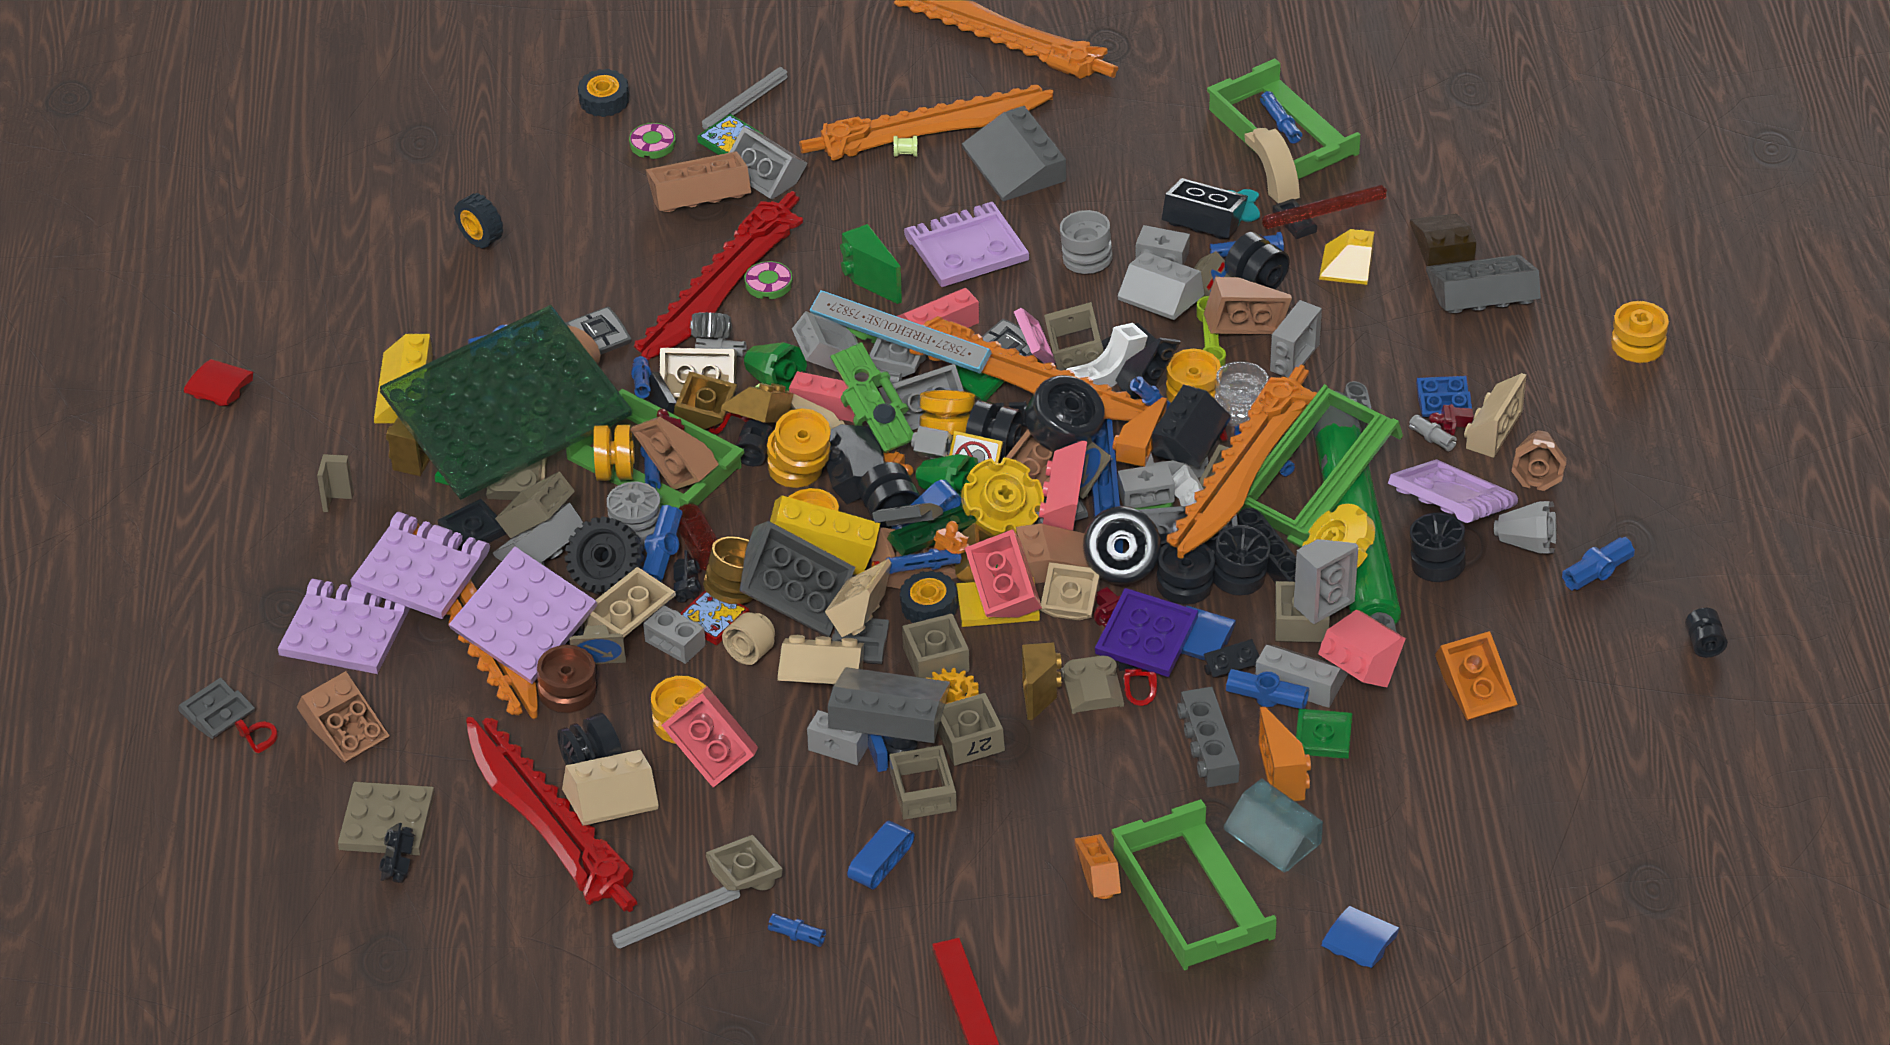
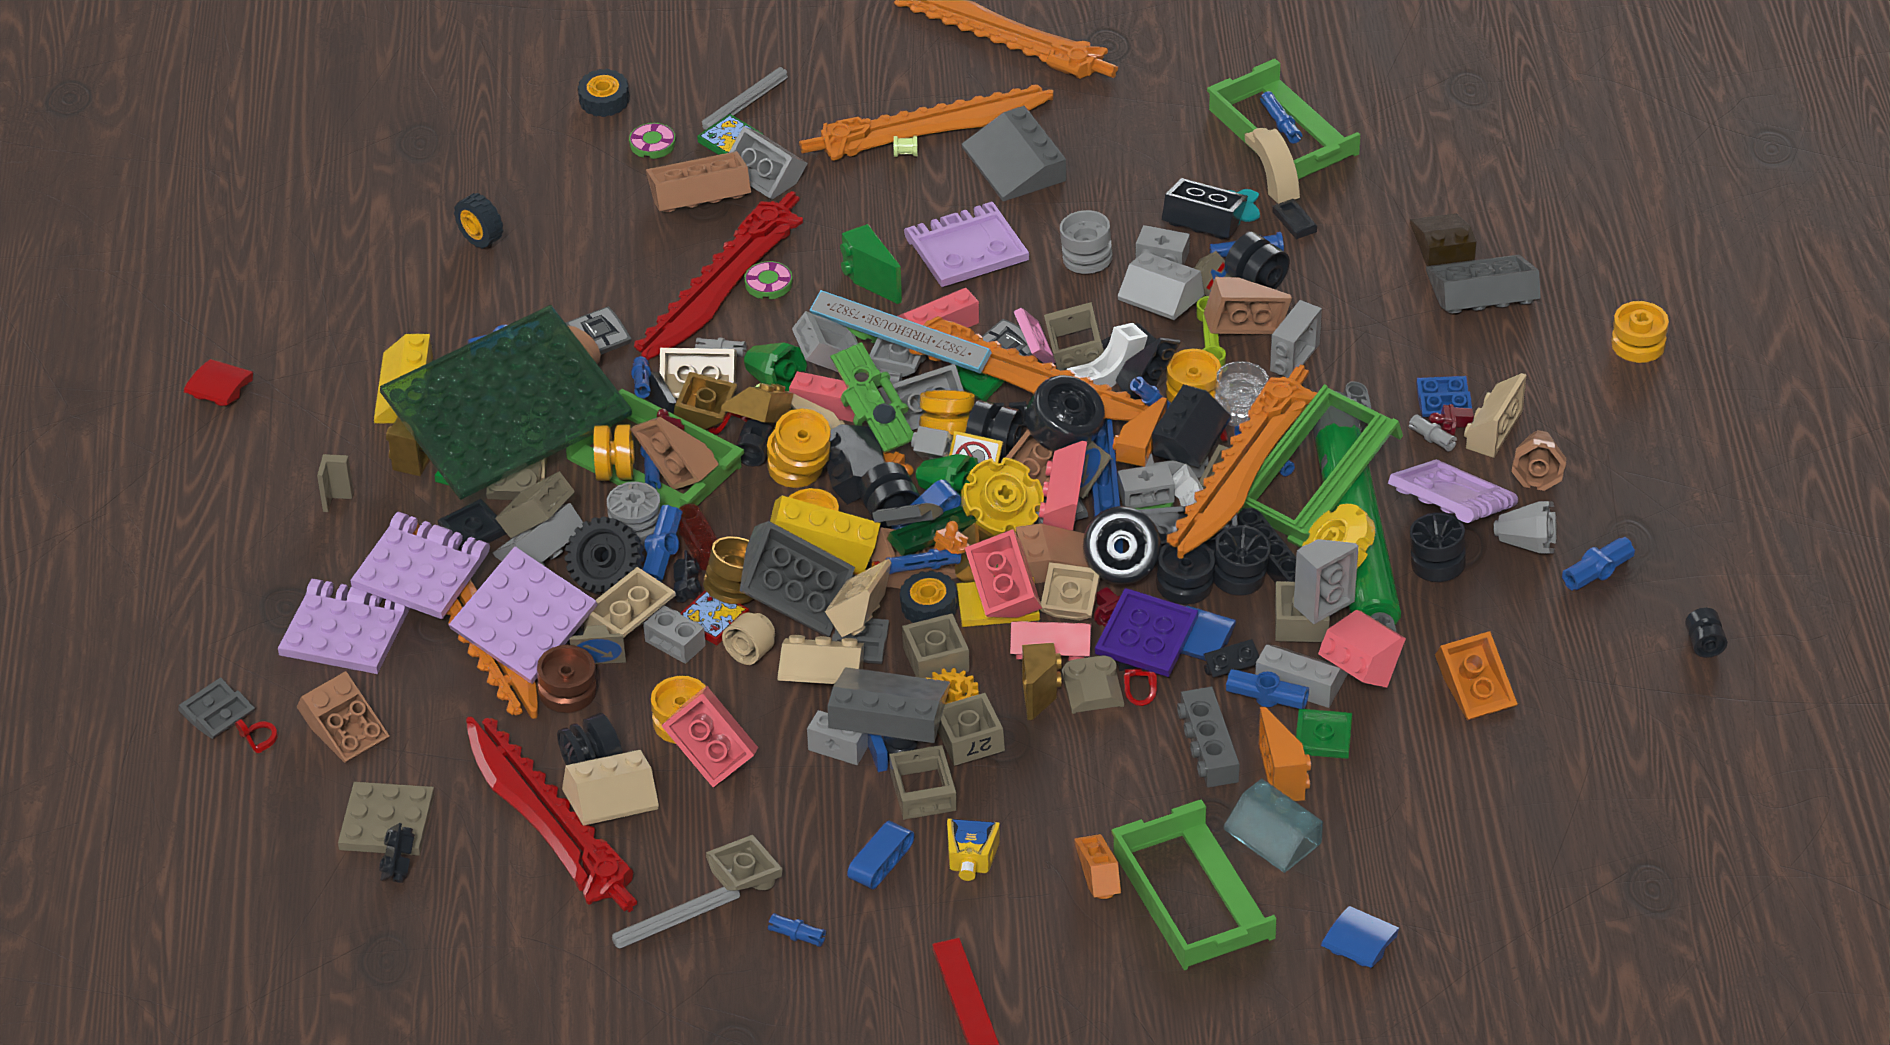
(710, 325): dark grey gear -> none
(972, 846): none -> torso
(1068, 638): none -> coral slope
(1324, 207): clear red axle -> none
(1348, 257): slope -> none

